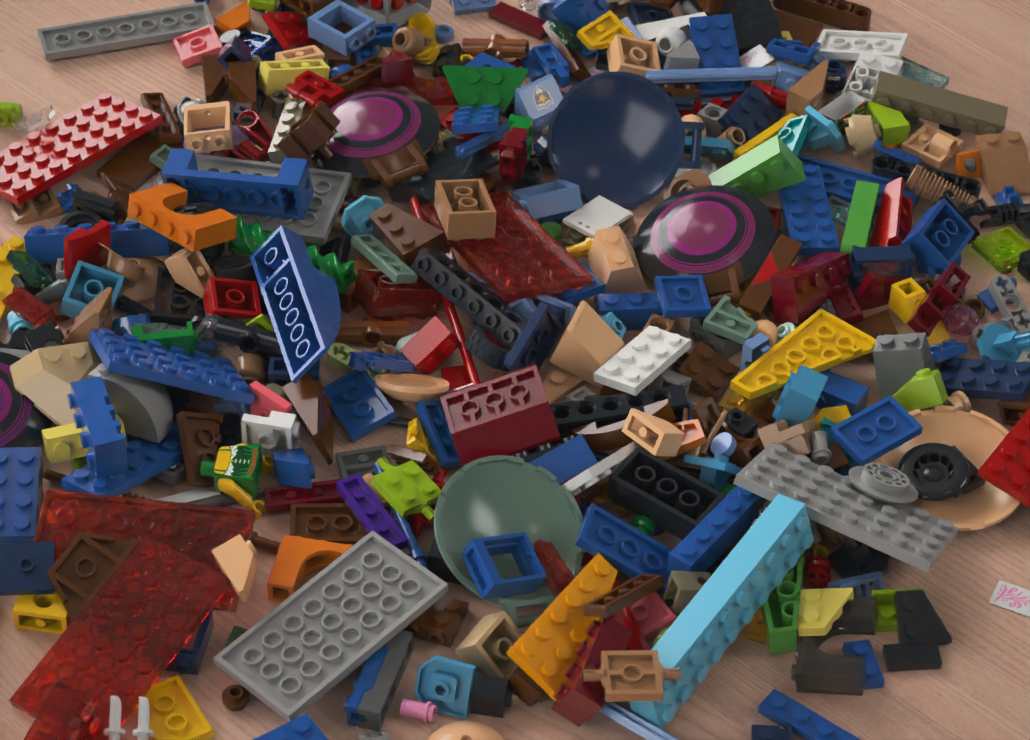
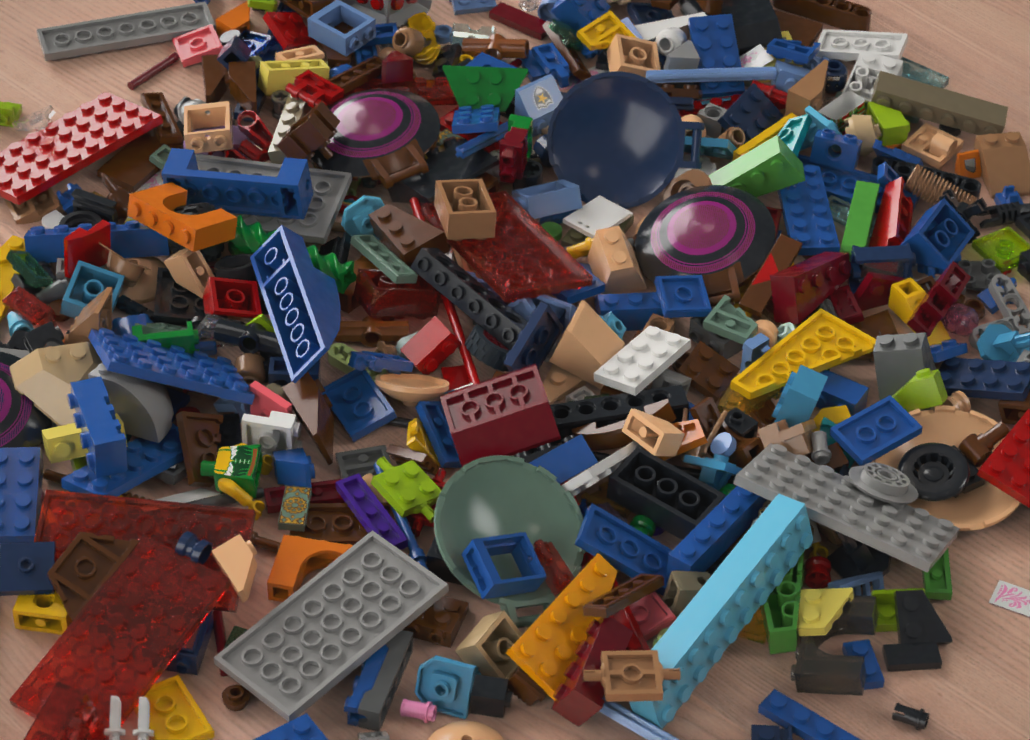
(52, 219): none -> white tile
(153, 71): none -> dark red bar
(194, 548): none -> dark blue wheel
(220, 636): none -> dark red bar
(295, 508): none -> tile
(464, 31): none -> clear light blue piece
(824, 154): none -> blue brick
(885, 174): none -> blue plate
(912, 716): none -> black pin
(938, 580): none -> bright green plate
(980, 273): none -> dark grey dish
(980, 447): none -> reddish brown pin

